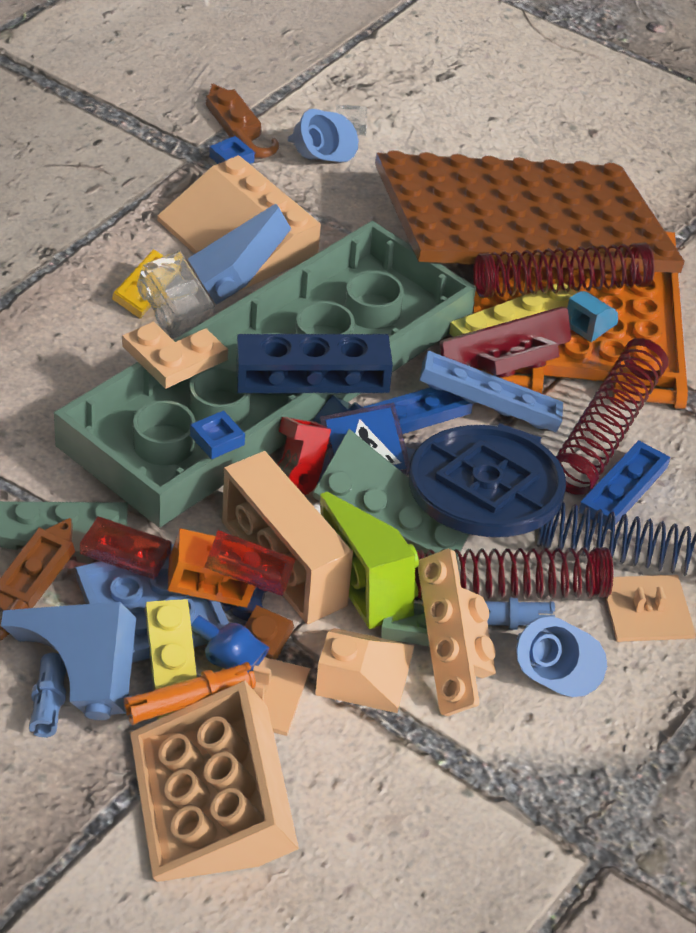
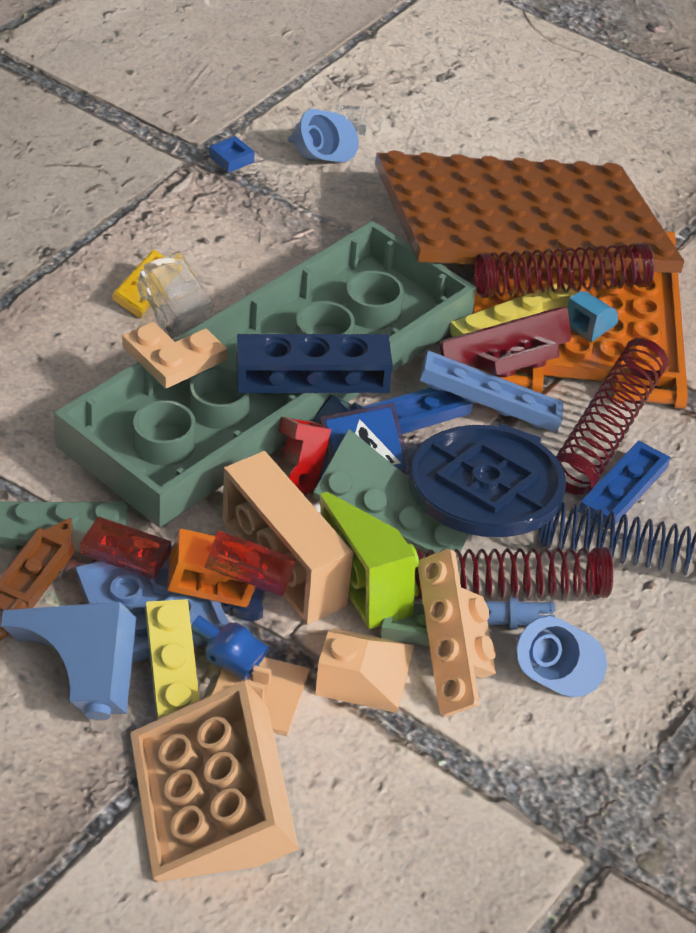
(48, 695): medium blue pin -> none
(185, 693): orange pin -> none
(217, 434): blue plate -> none
(230, 197): light nougat slope -> none
(237, 119): dark orange plate -> none
(239, 255): medium blue slope -> none
(270, 629): dark orange plate -> none
(649, 609): light nougat piece -> none

